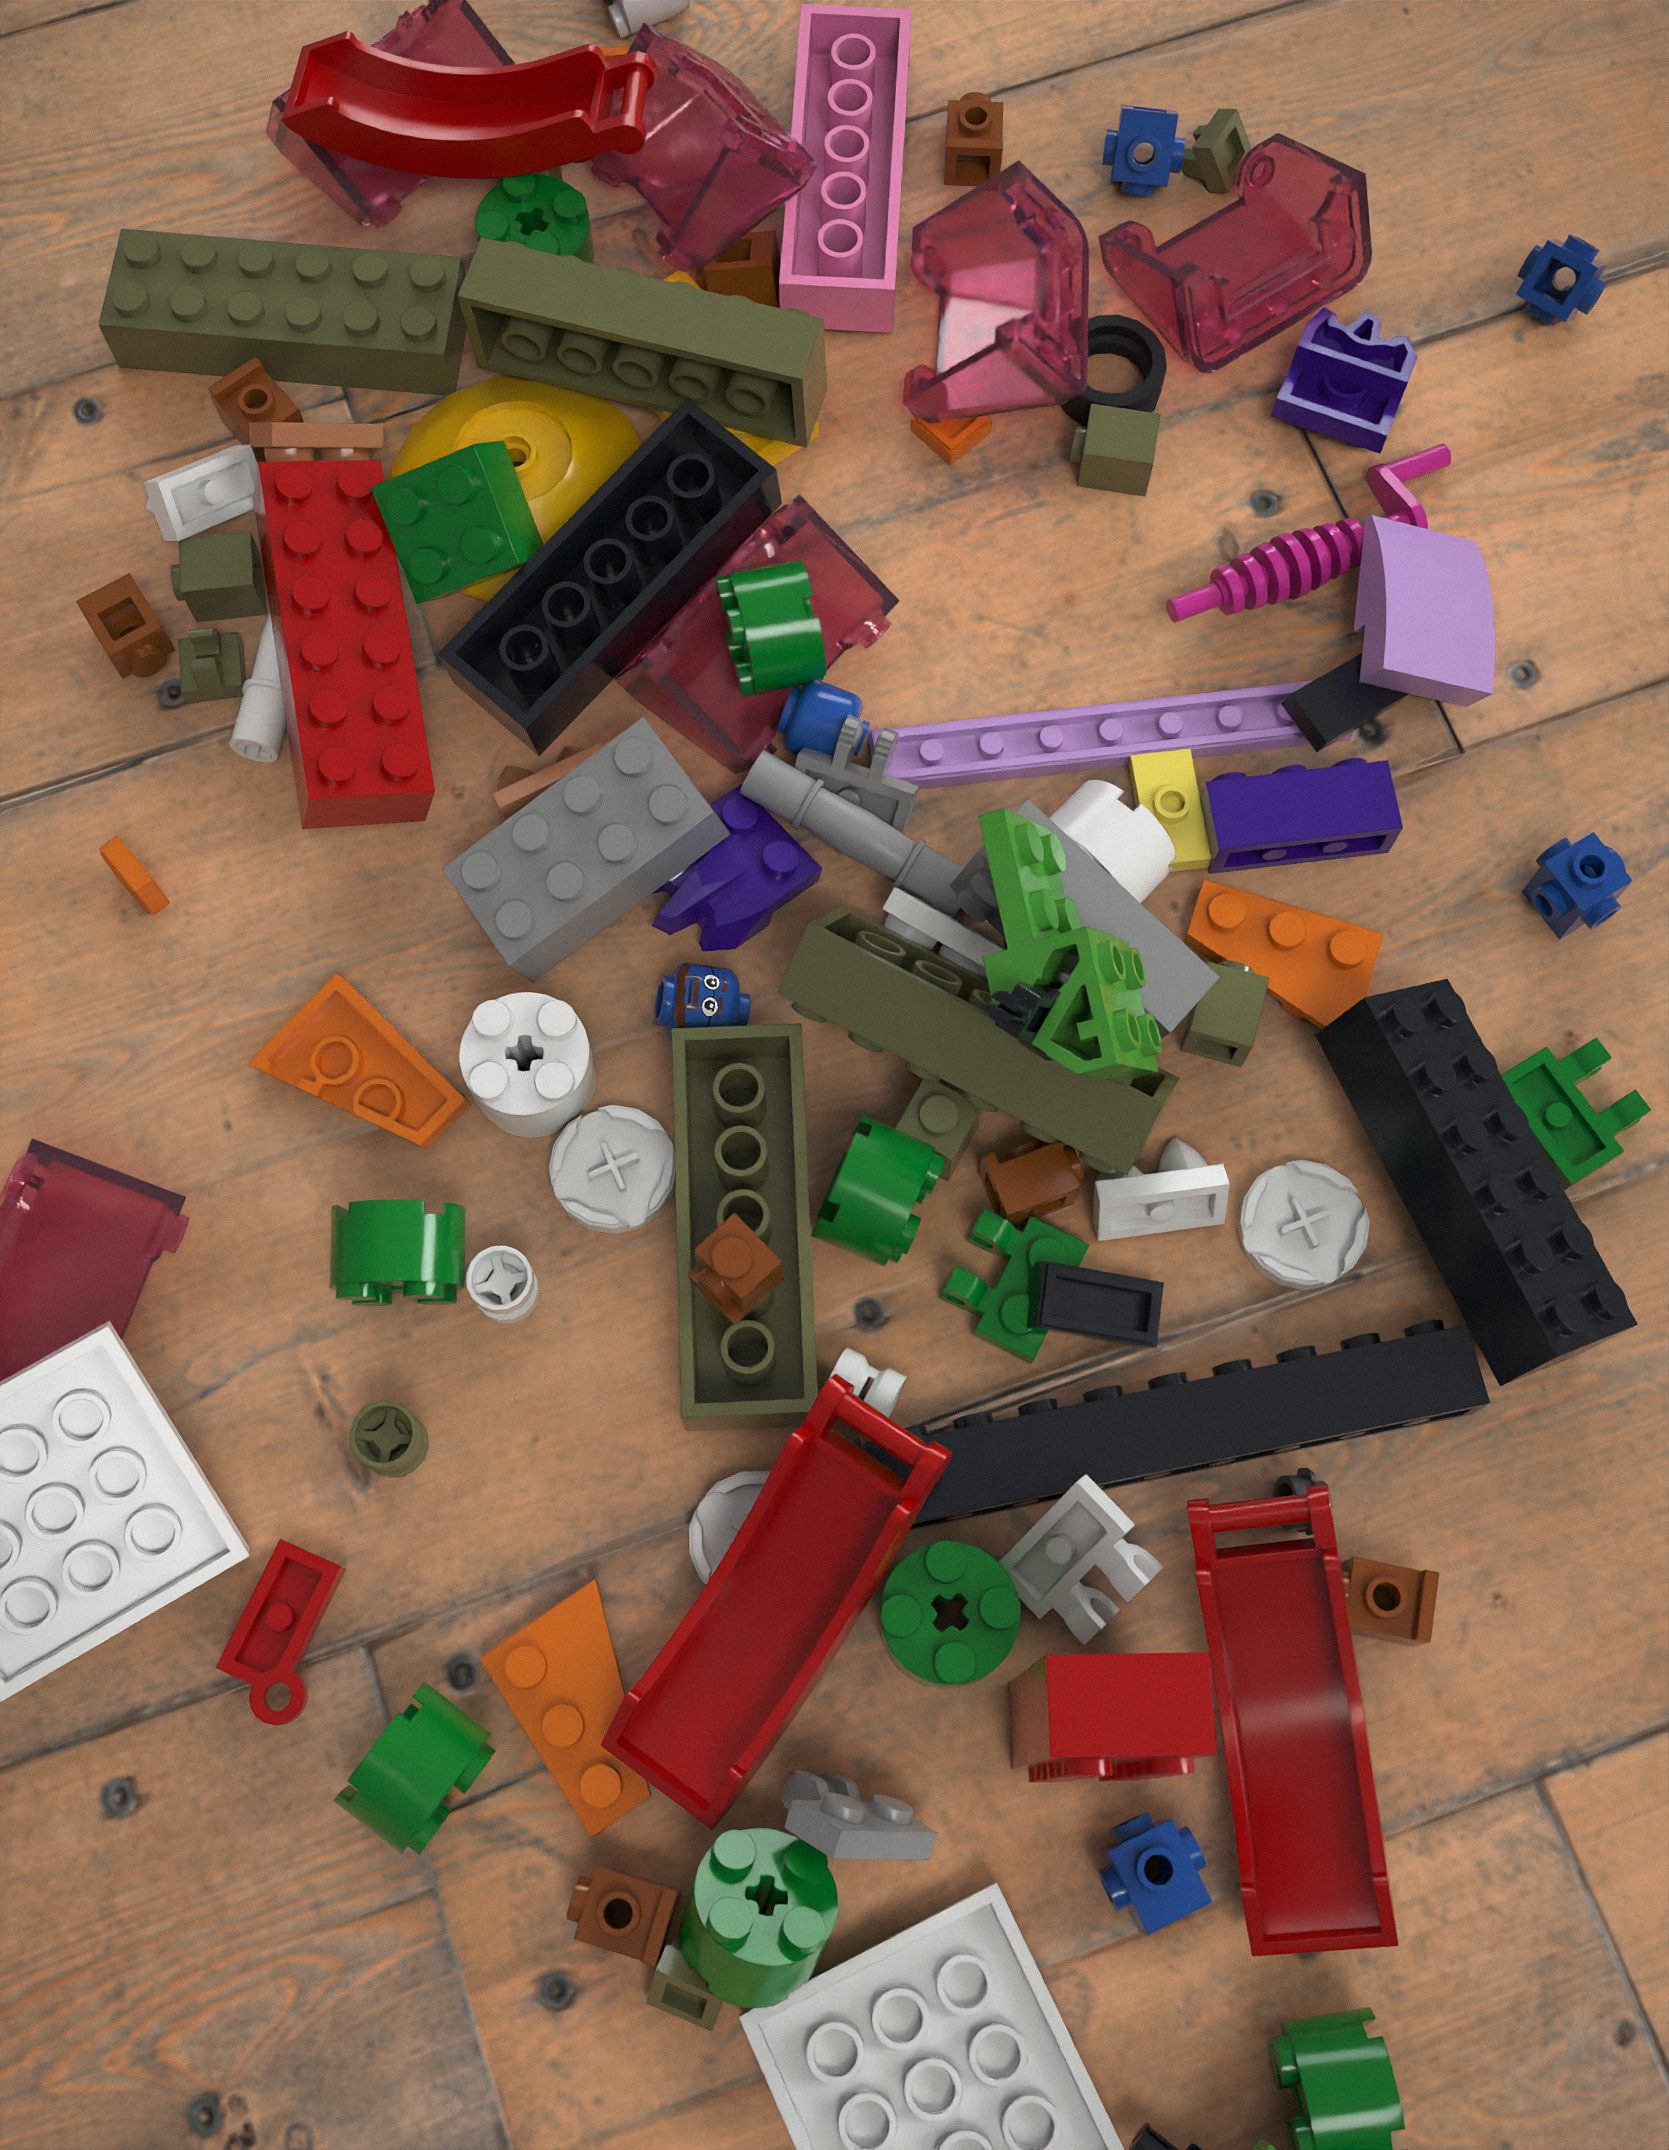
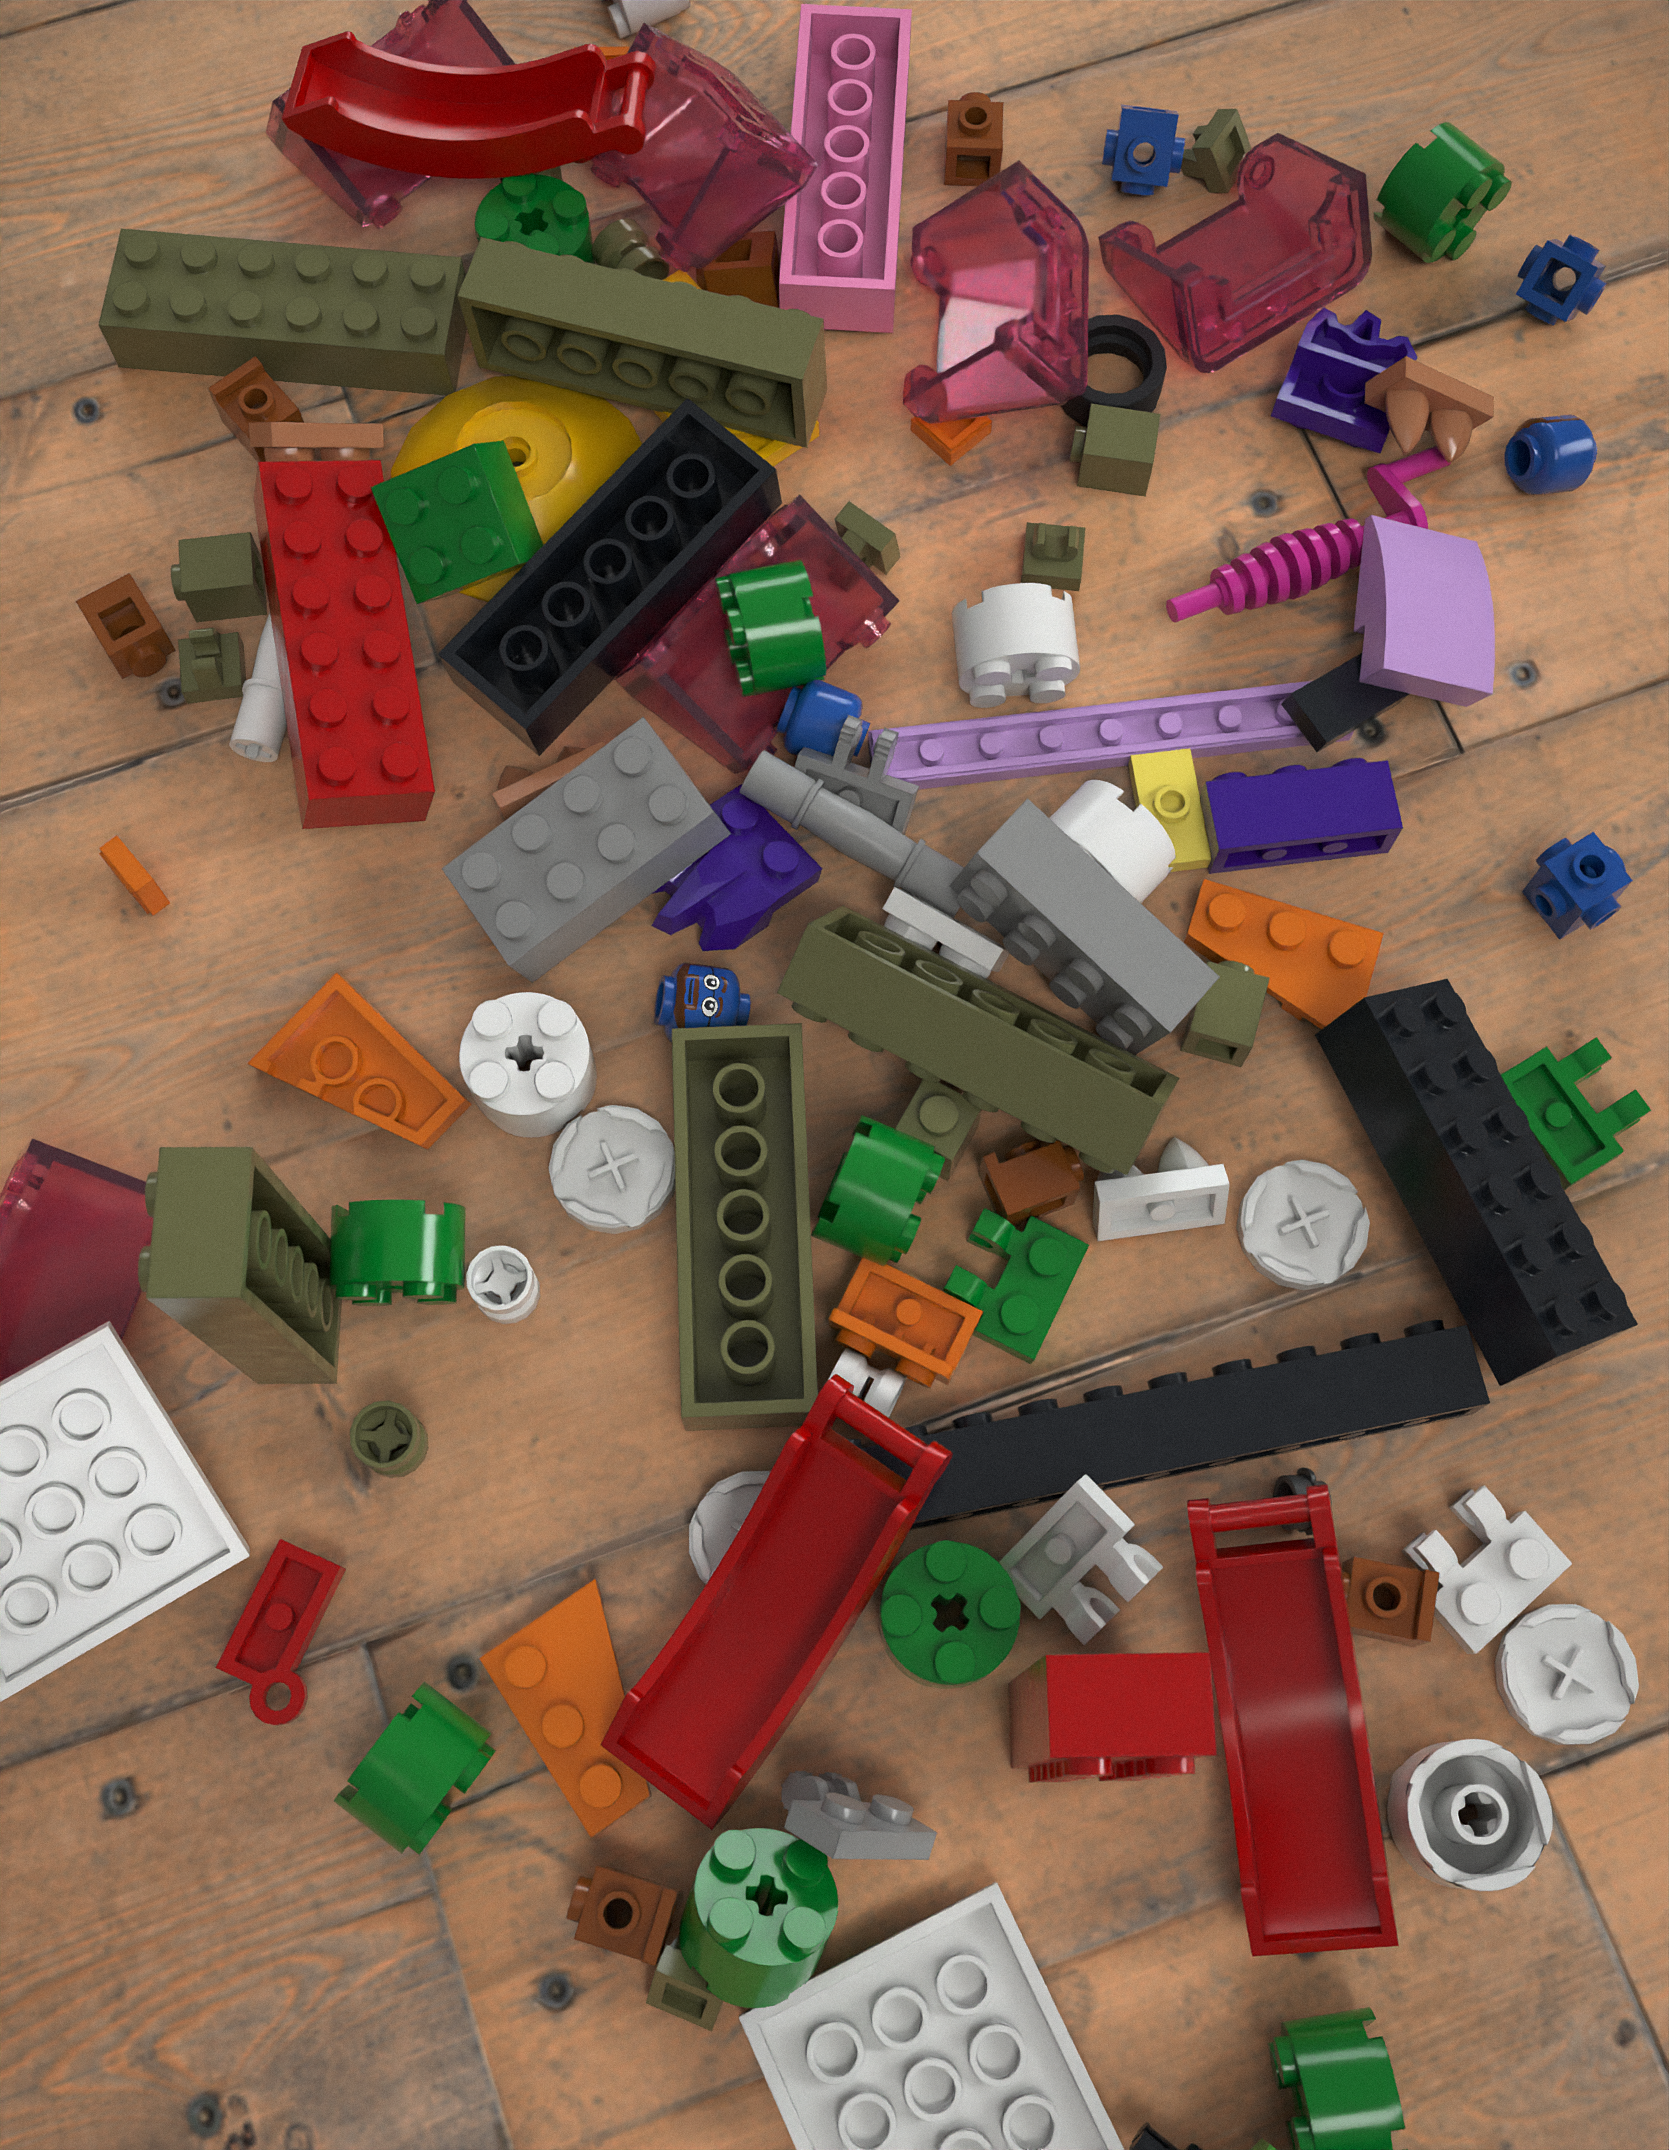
(203, 493): white tile -> none
(241, 1264): none -> olive brick
(626, 246): none -> olive wheel
(735, 1269): dark orange brick -> none
(867, 538): none -> olive tile
(905, 1321): none -> orange bracket
(1016, 644): none -> white brick
(1053, 555): none -> olive tile
(1061, 984): bright green piece -> none
(1095, 1304): black tile -> none
(1174, 1890): blue brick -> none
(1428, 400): none -> nougat tile
(1441, 194): none -> green brick
(1491, 1849): none -> white brick
(1496, 1579): none -> white plate
(1550, 454): none -> blue head
(1566, 1674): none -> white tile

